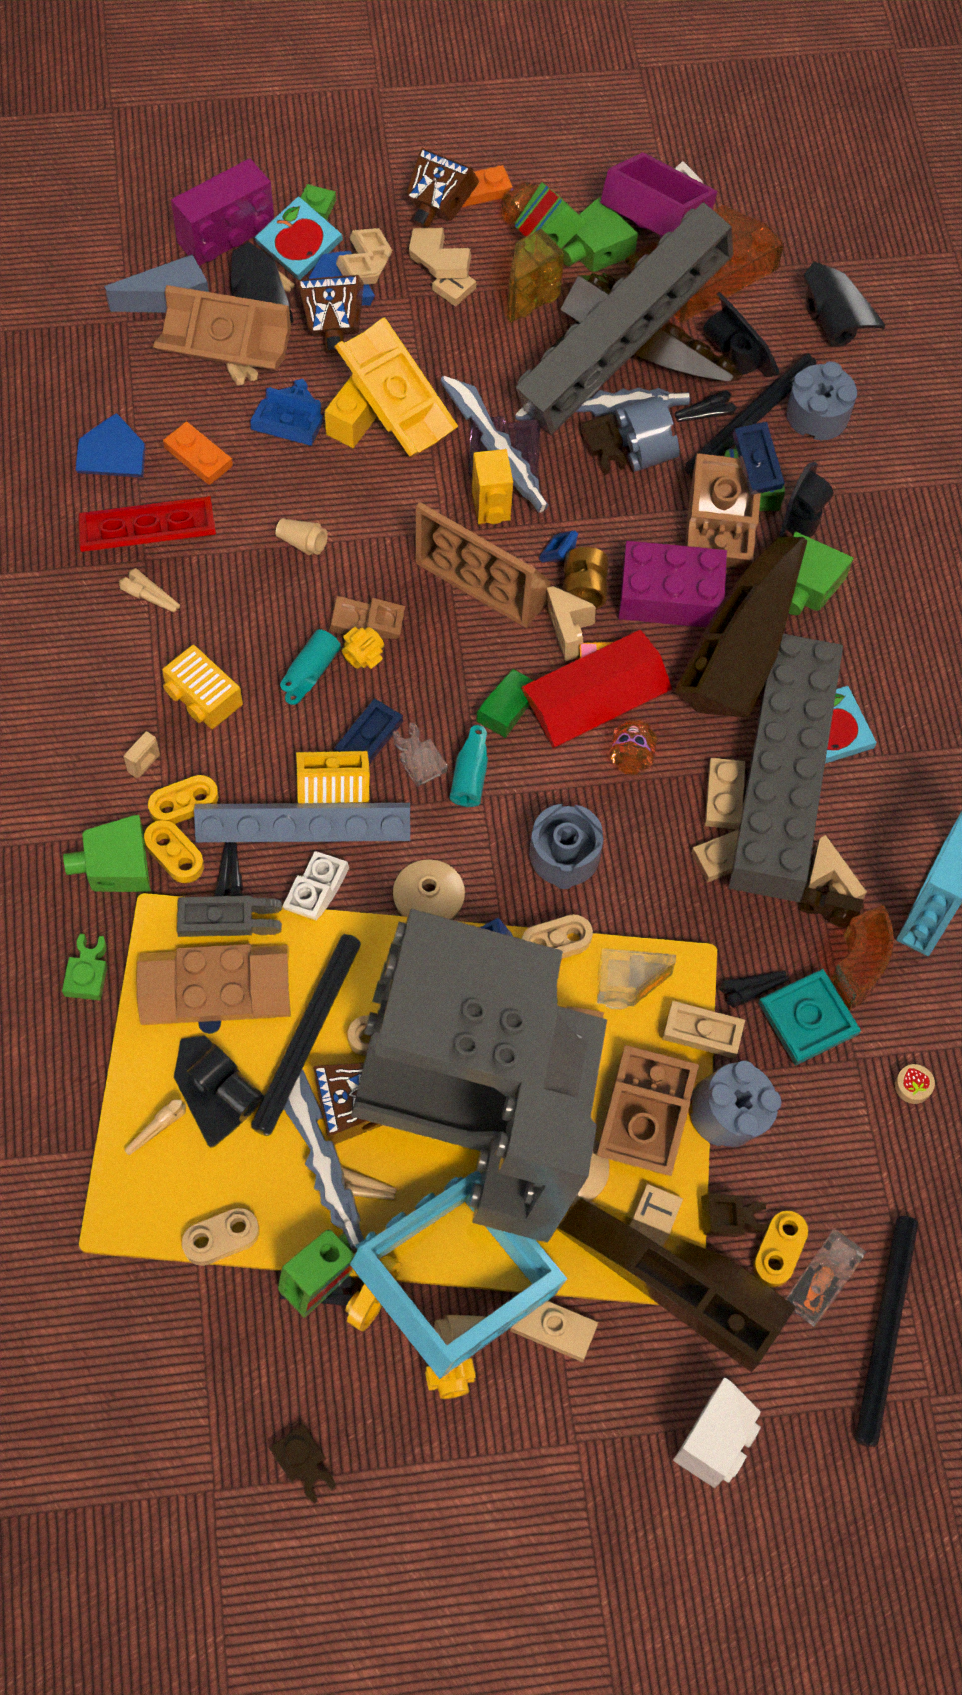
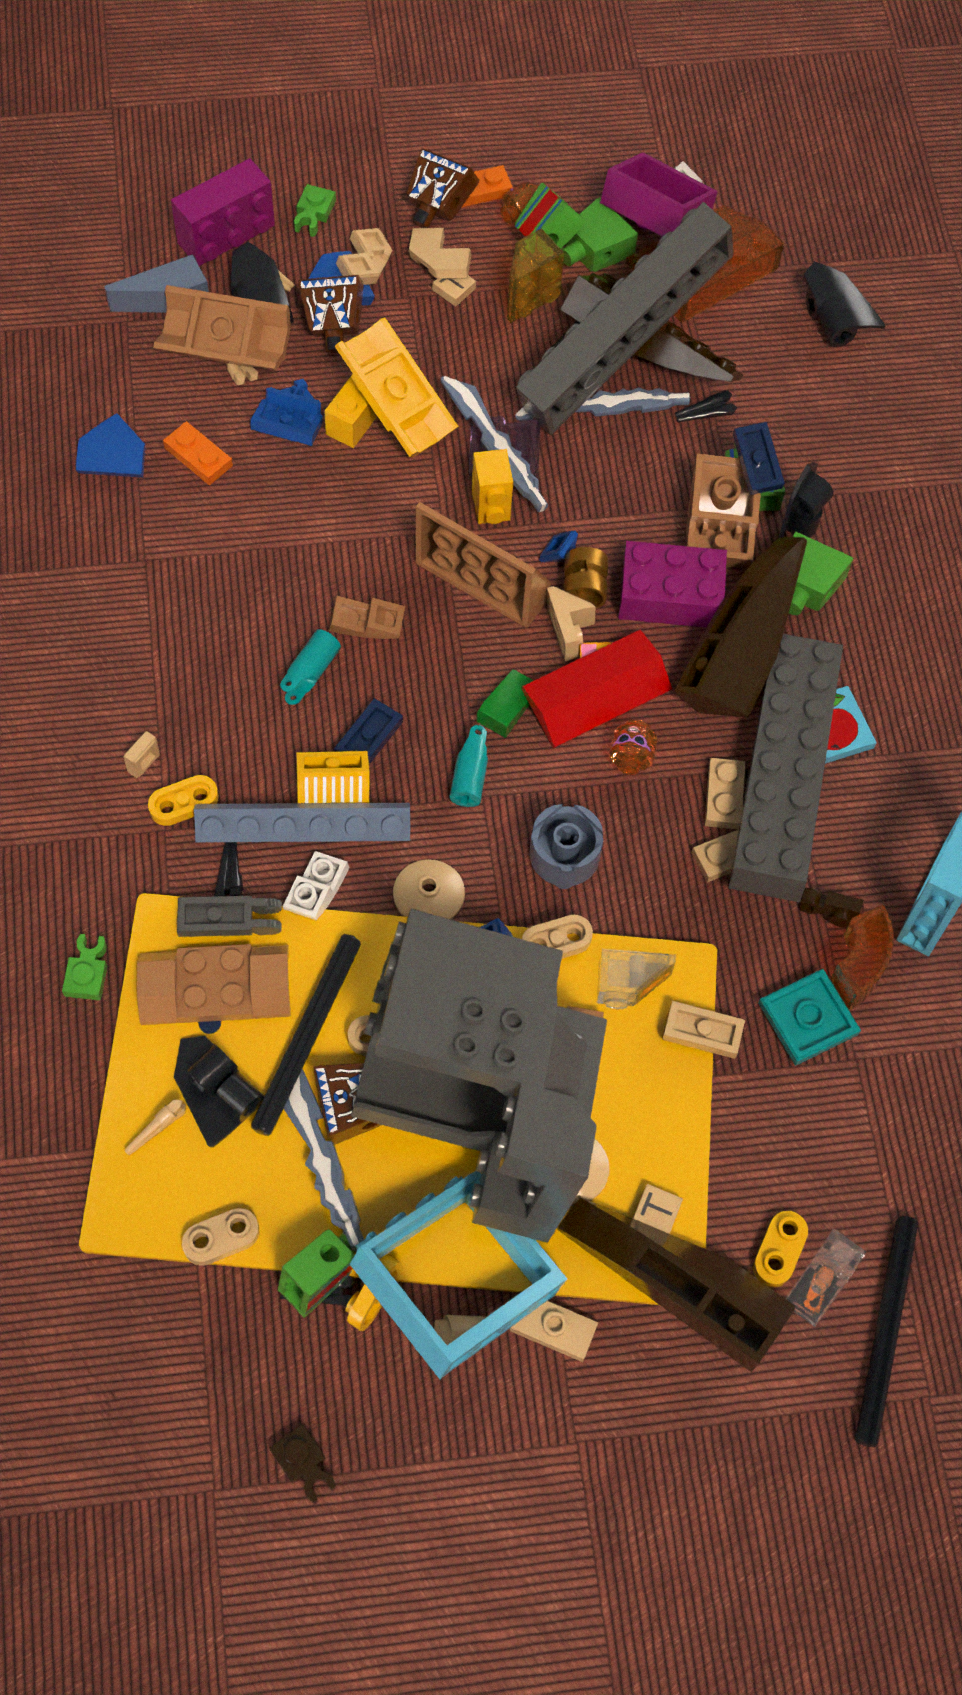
(112, 857): bright green torso -> none
(144, 588): tan piece -> none
(146, 524): red slope -> none
(175, 853): yellow plate -> none
(201, 687): yellow brick -> none
(298, 238): tile -> none
(303, 535): tan cone -> none
(363, 647): yellow gear -> none
(367, 1187): tan piece -> none
(419, 759): clear plate -> none
(454, 1383): yellow gear -> none
(604, 438): dark brown plate -> none
(647, 432): sand blue brick -> none
(648, 1110): medium nougat slope -> none
(719, 1435): white slope -> none
(727, 1217): dark brown plate -> none
(734, 1105): sand blue brick -> none
(745, 346): black panel -> none
(750, 987): black piece -> none
(754, 411): black axle -> none
(821, 401): sand blue brick -> none
(831, 870): tan slope -> none
(914, 1084): tile -> none

